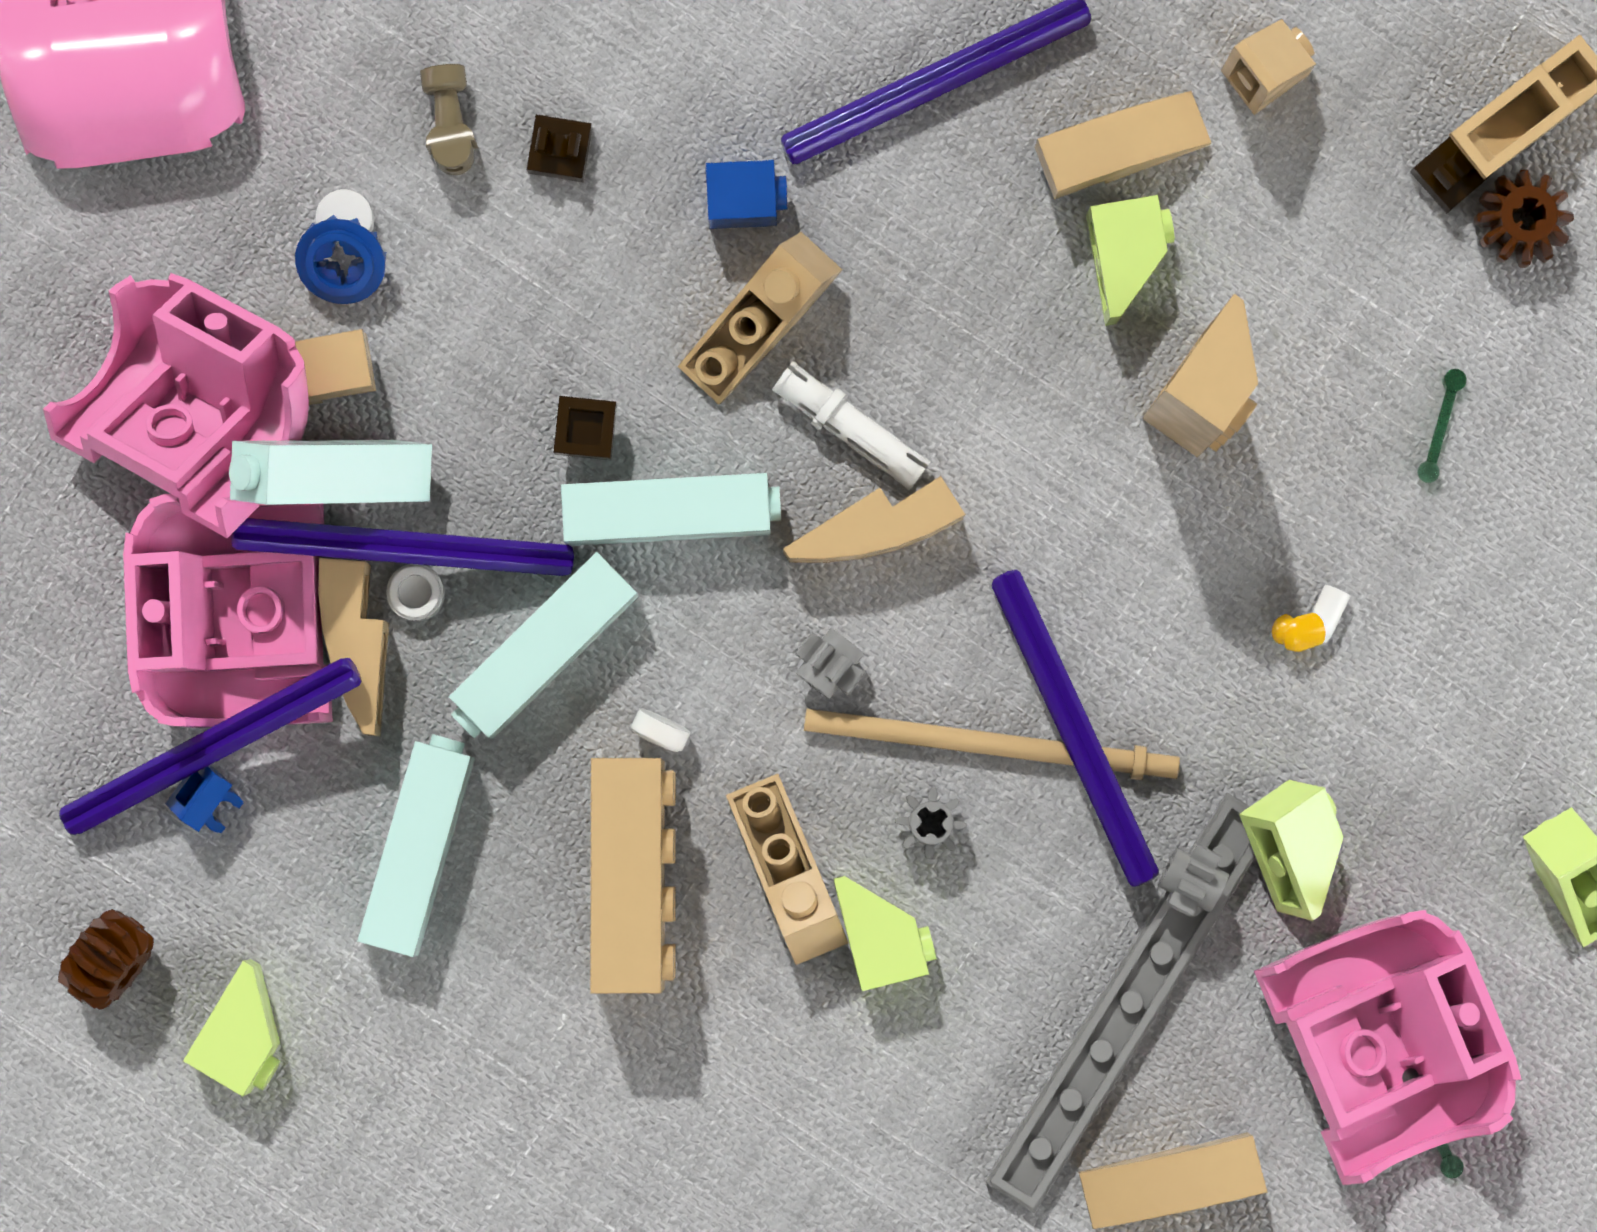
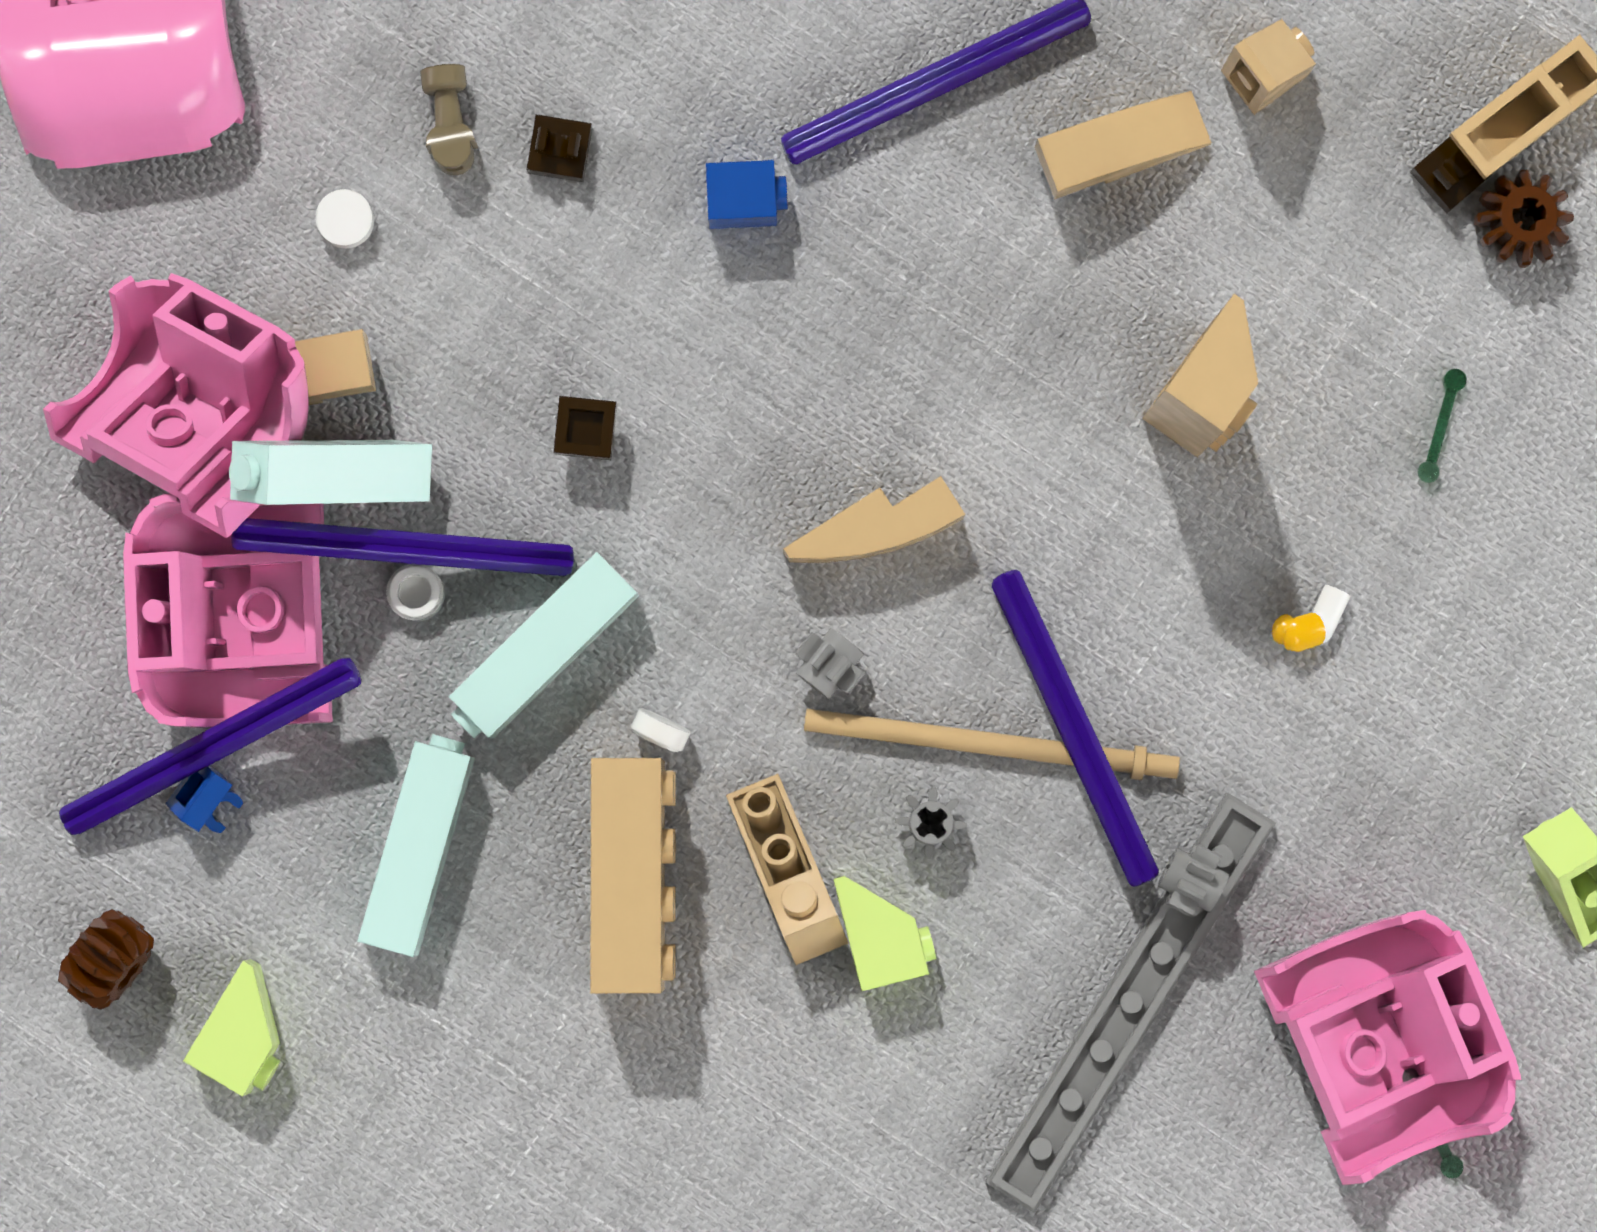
(326, 278): blue gear -> none
(349, 634): tan slope -> none
(668, 509): light aqua brick -> none
(760, 316): tan slope -> none
(842, 419): white pin -> none
(1127, 247): yellowish green slope -> none
(1173, 1181): tan slope -> none
(1295, 845): yellowish green slope -> none

